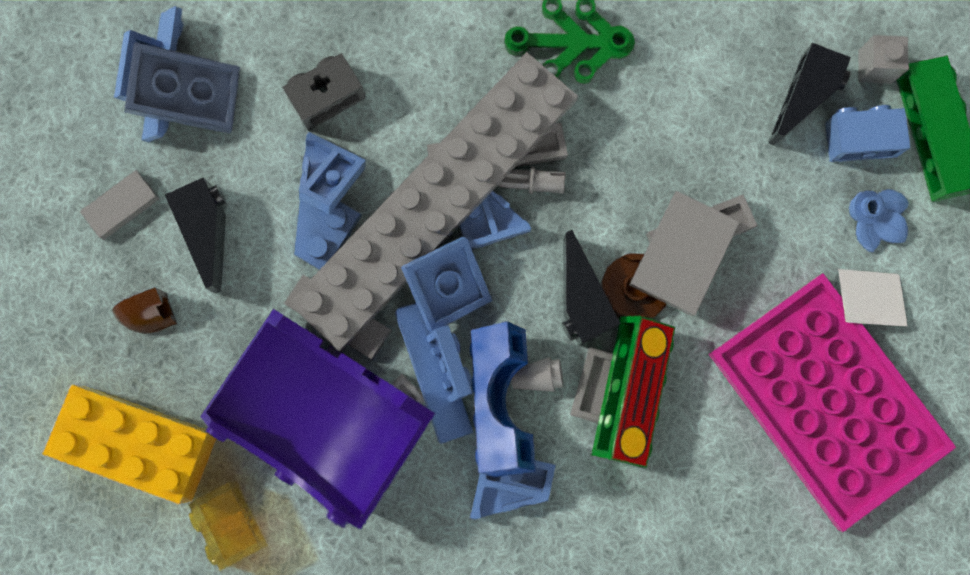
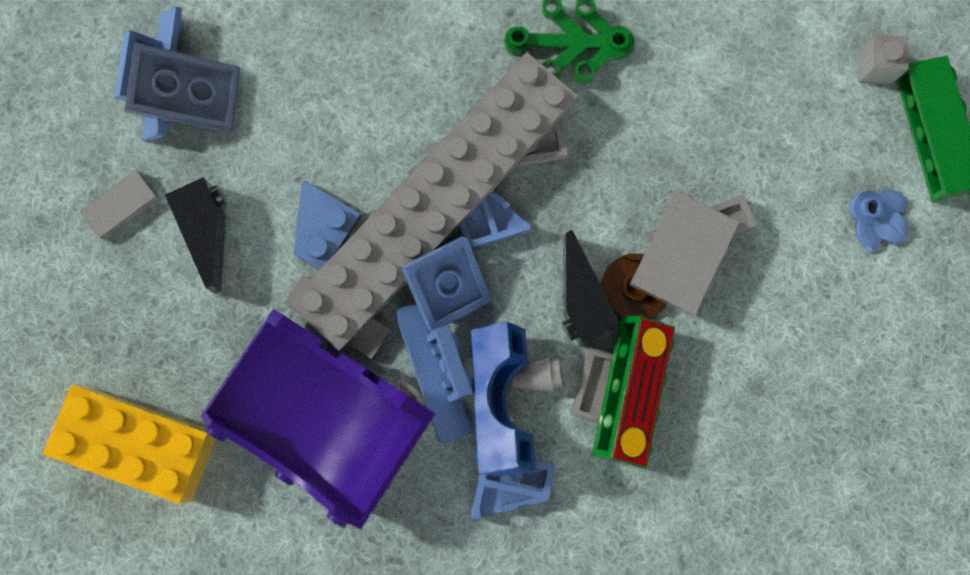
(145, 312): reddish brown brick -> none
(226, 525): clear yellow brick -> none
(318, 107): dark grey brick -> none
(327, 173): medium blue wing -> none
(535, 181): light grey axle -> none
(814, 82): black slope -> none
(832, 403): dark pink plate -> none
(867, 134): medium blue brick -> none
(872, 298): white sticker -> none

